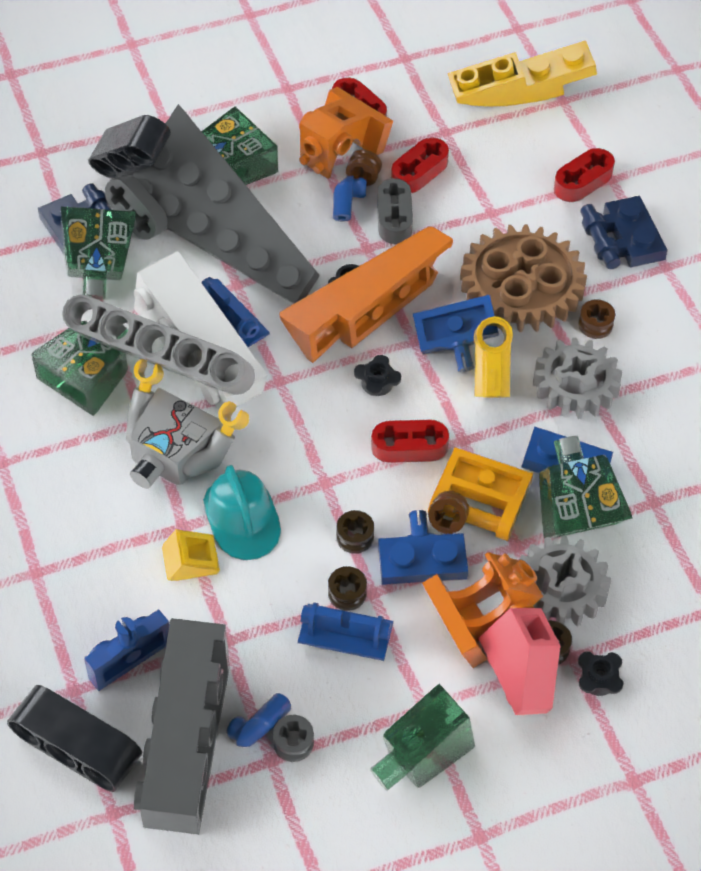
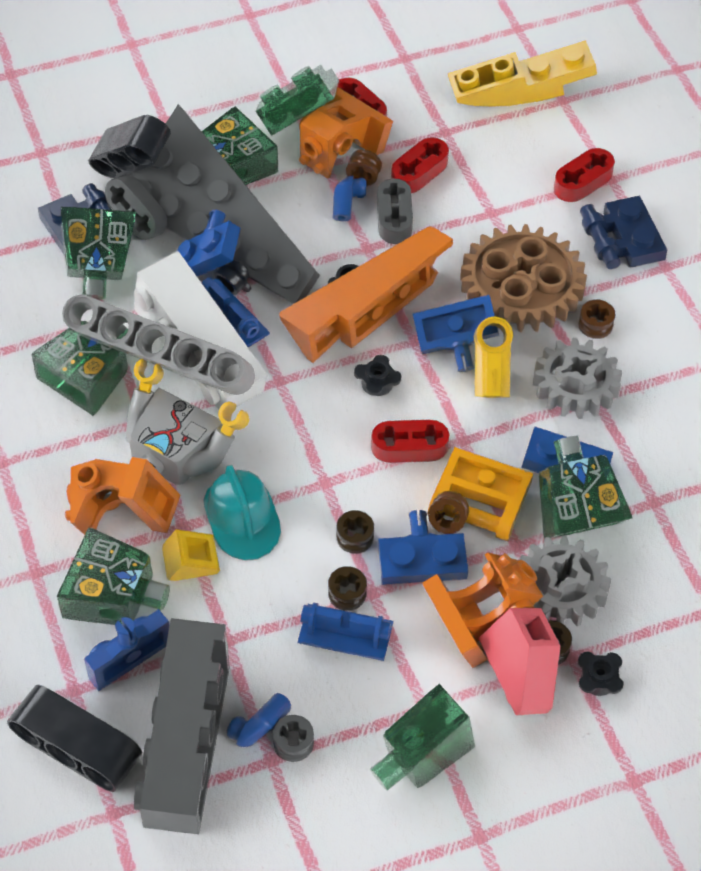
(109, 582): none -> clear green torso
(134, 484): none -> orange tile
(212, 247): none -> blue plate
(233, 276): none -> black plate
(305, 94): none -> clear green plate

